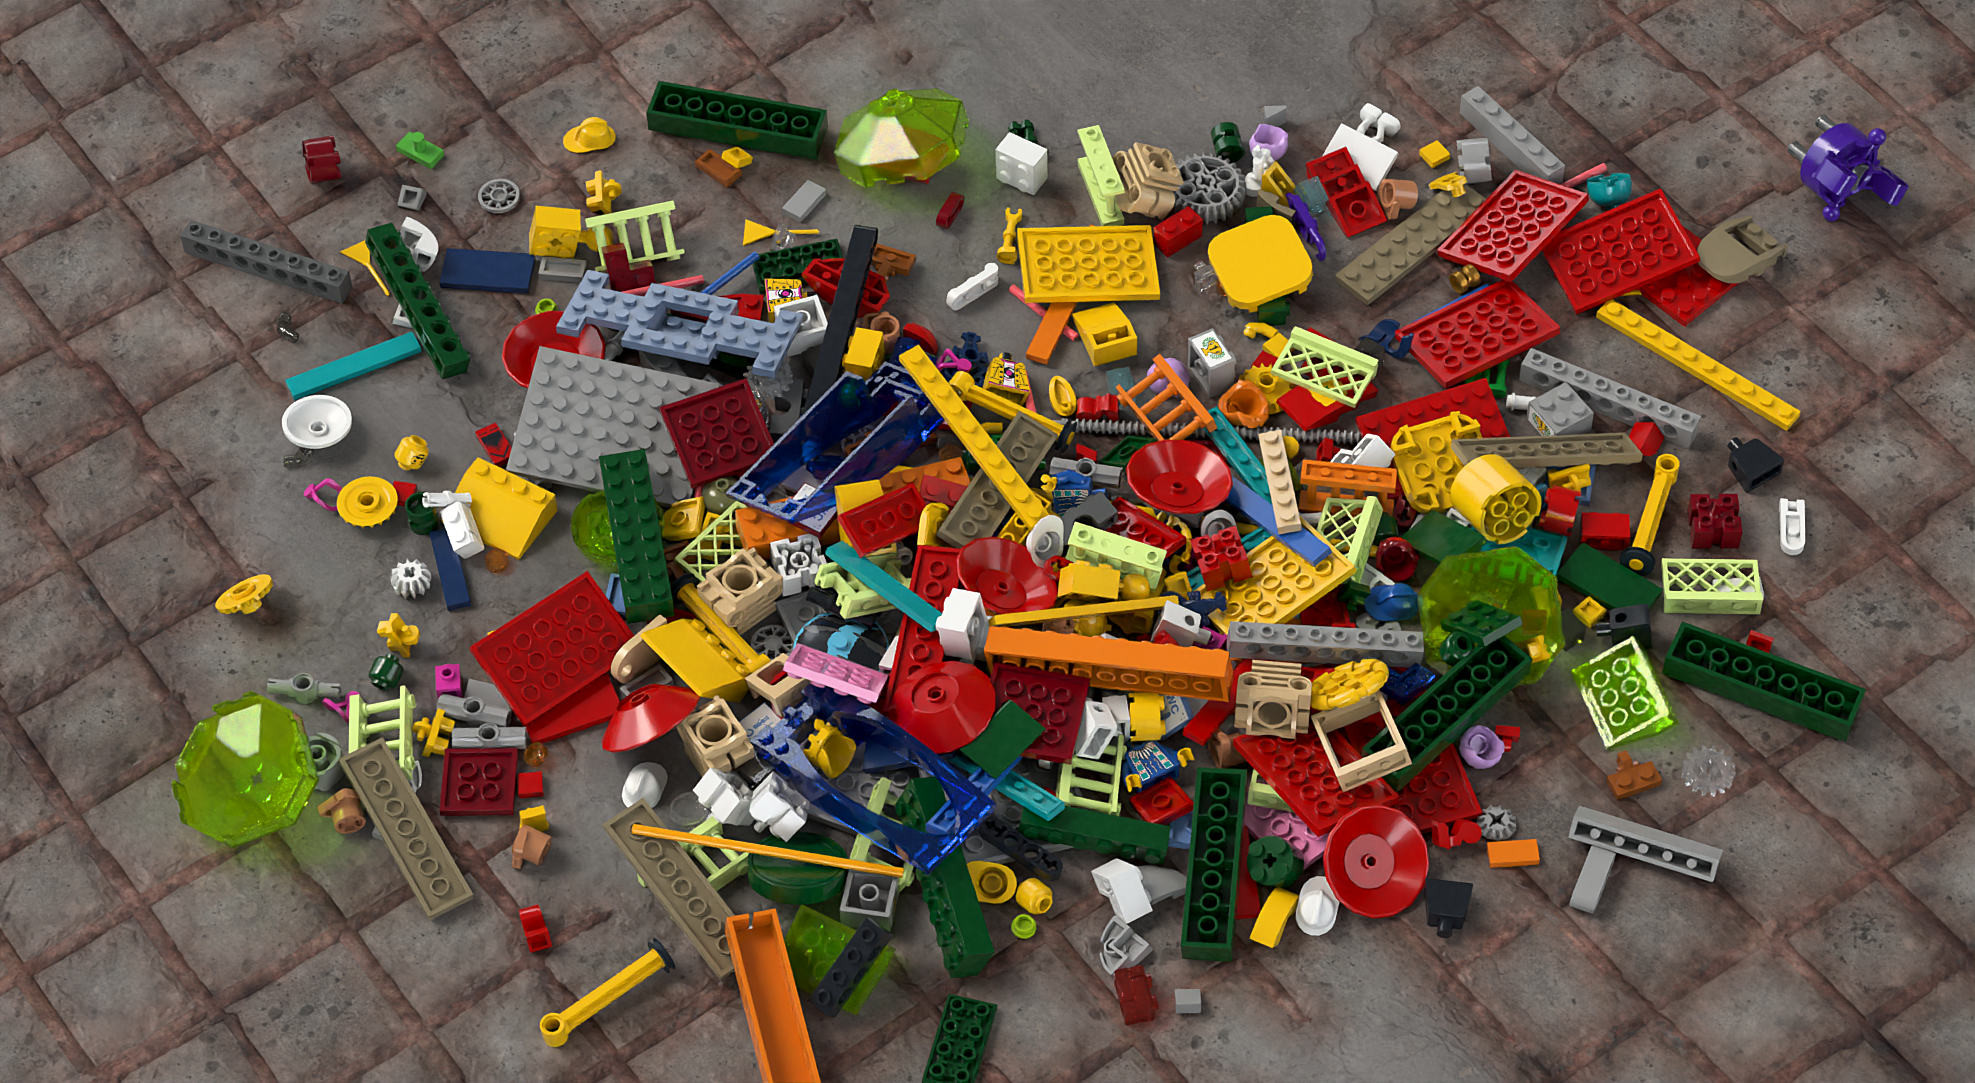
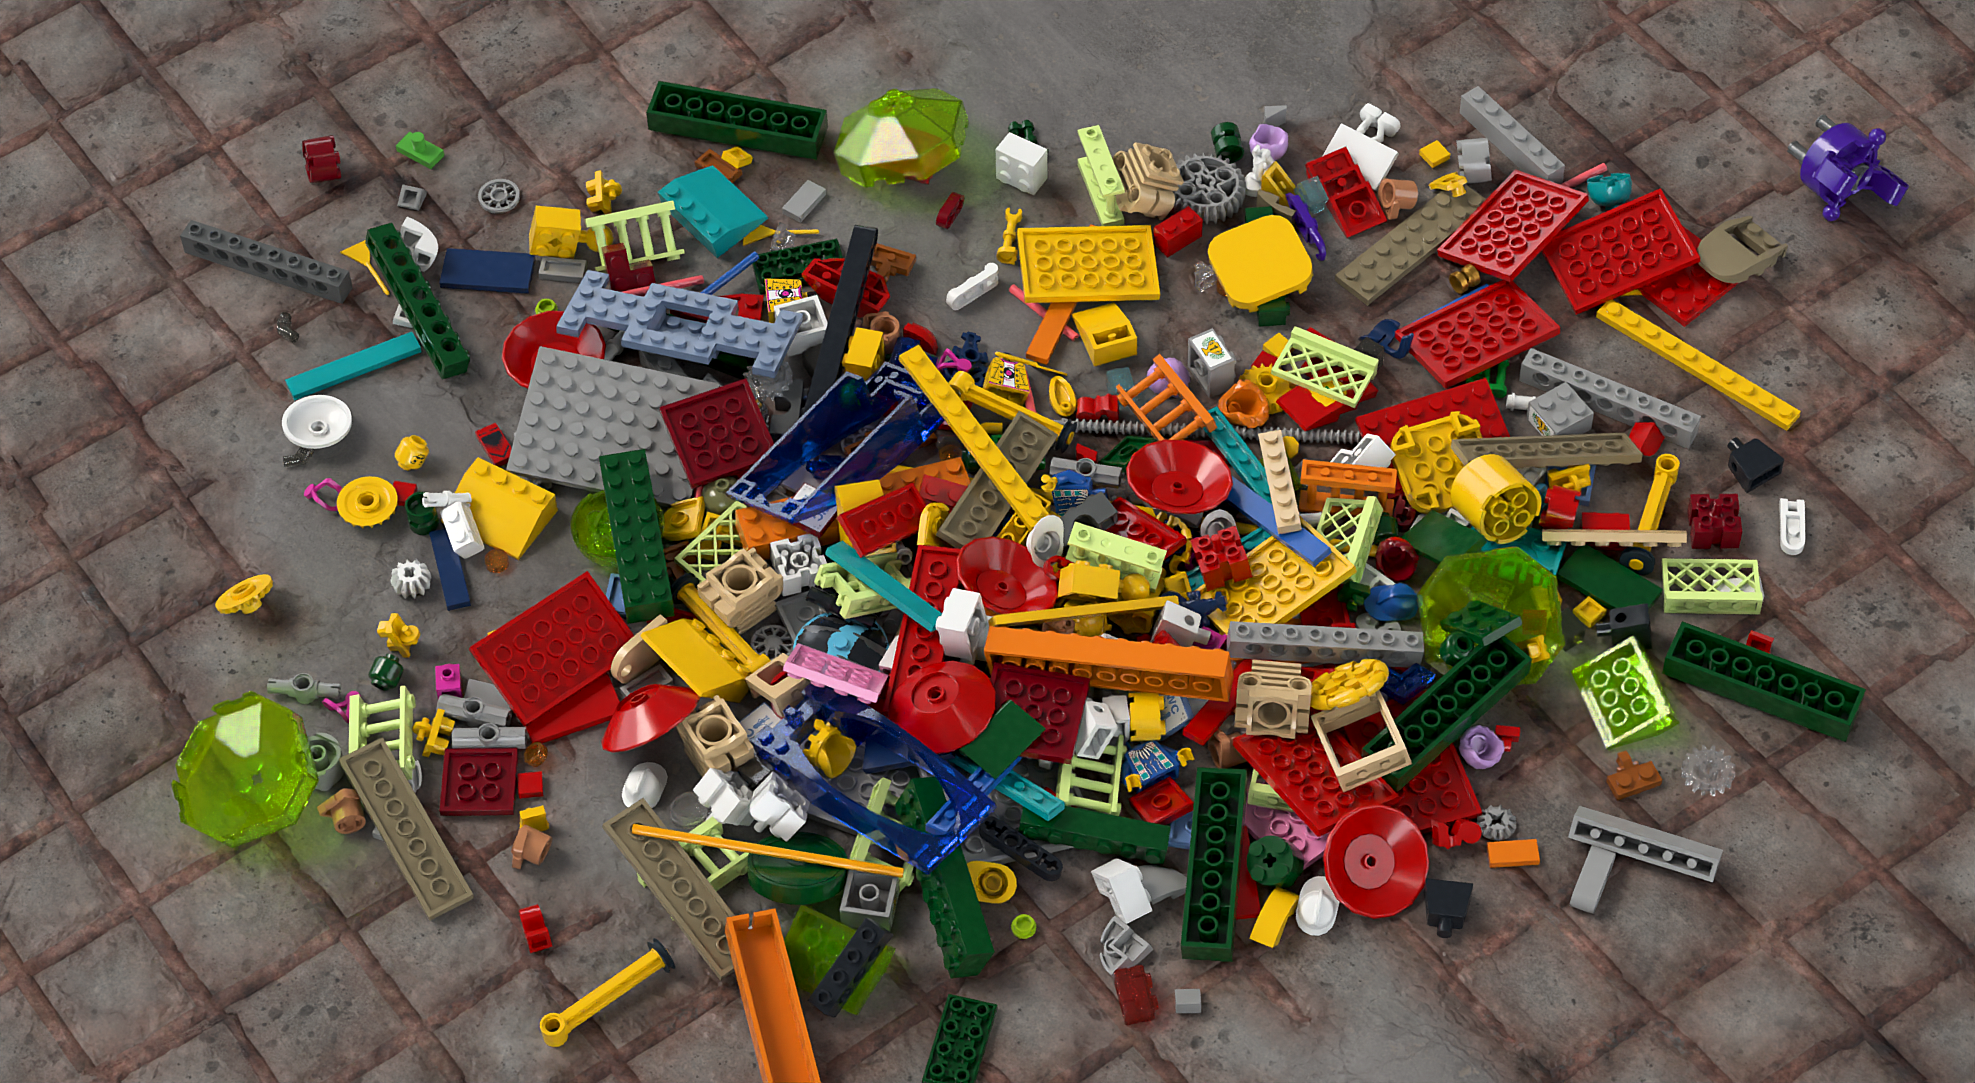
(589, 136): yellow piece -> none
(712, 209): none -> teal slope
(1024, 361): none -> yellow piece
(1034, 896): yellow head -> none
(1262, 328): yellow arm -> none
(1326, 450): red tile -> none
(1624, 537): none -> tan plate

